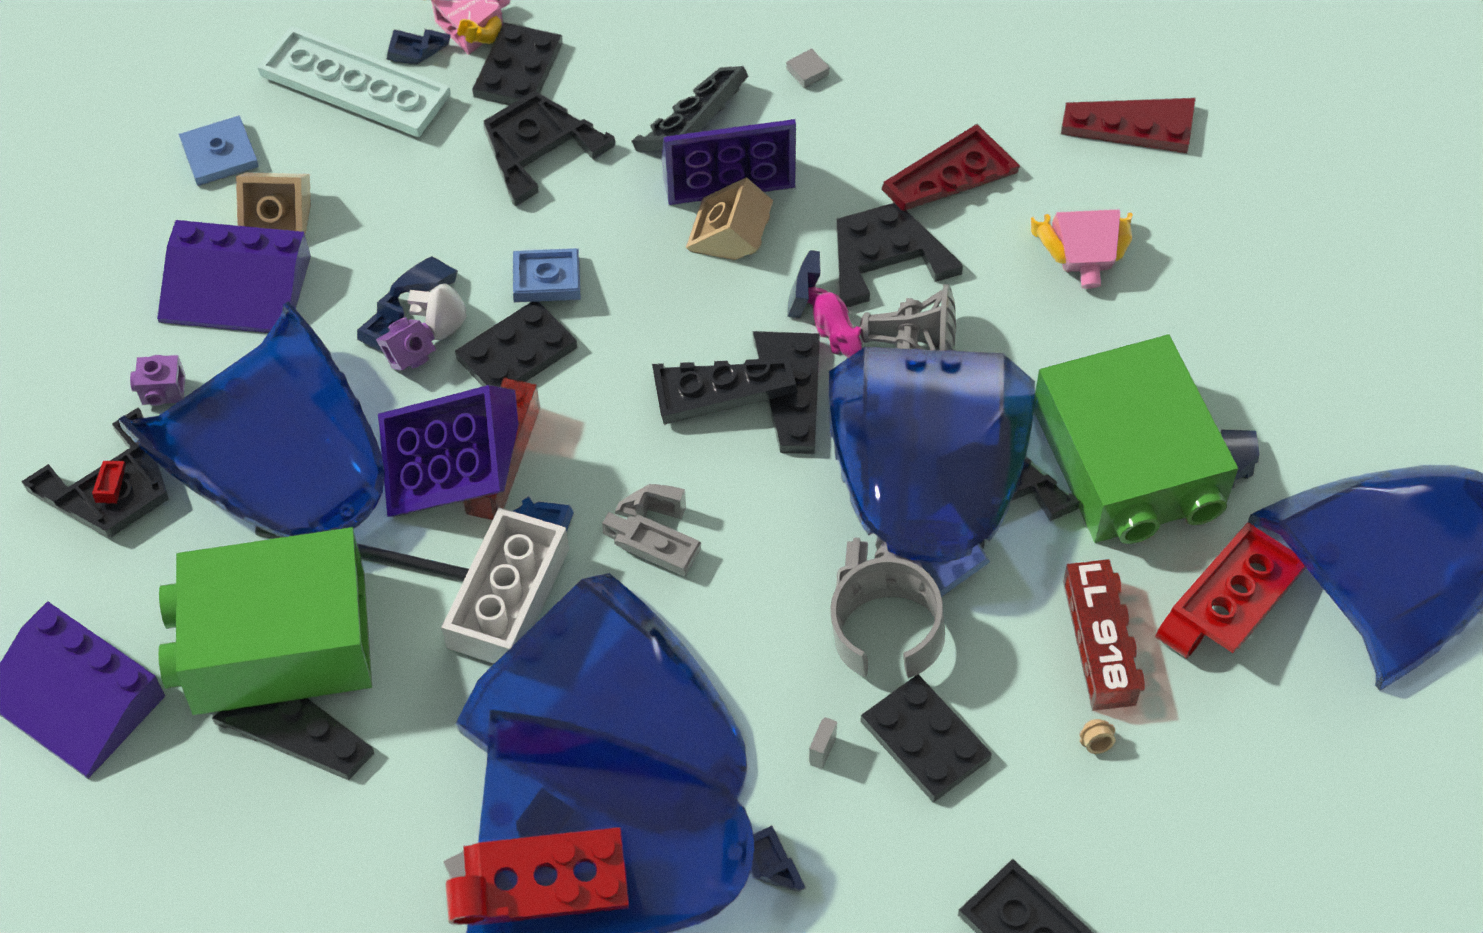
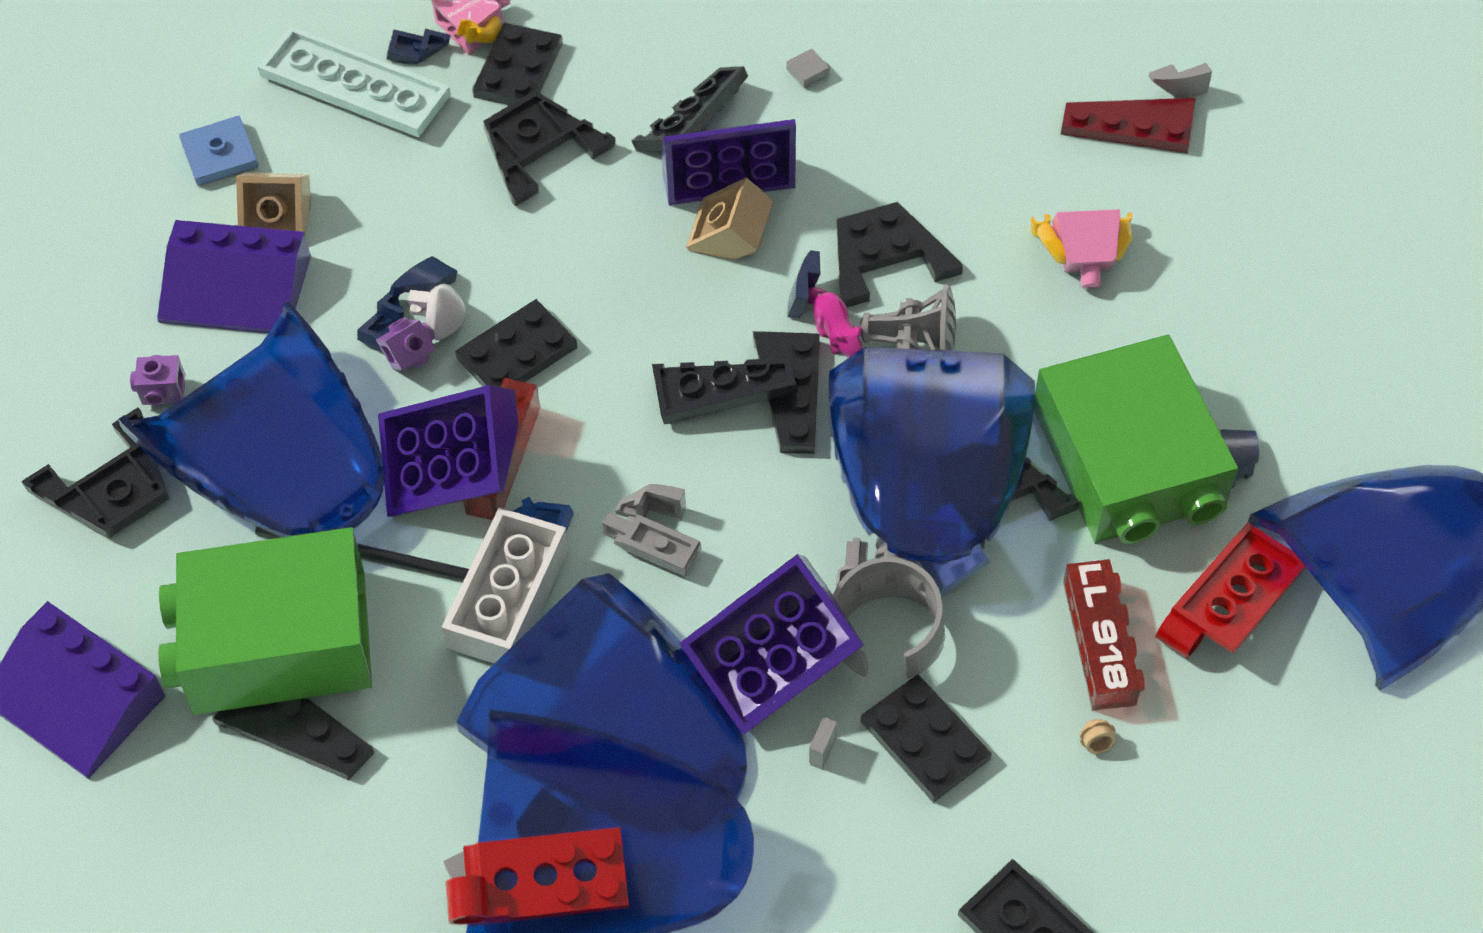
(109, 482): red piece -> none
(546, 275): medium blue plate -> none
(772, 643): none -> dark purple slope
(772, 863): dark blue slope -> none
(952, 168): dark red wing -> none
(1185, 83): none -> light grey slope

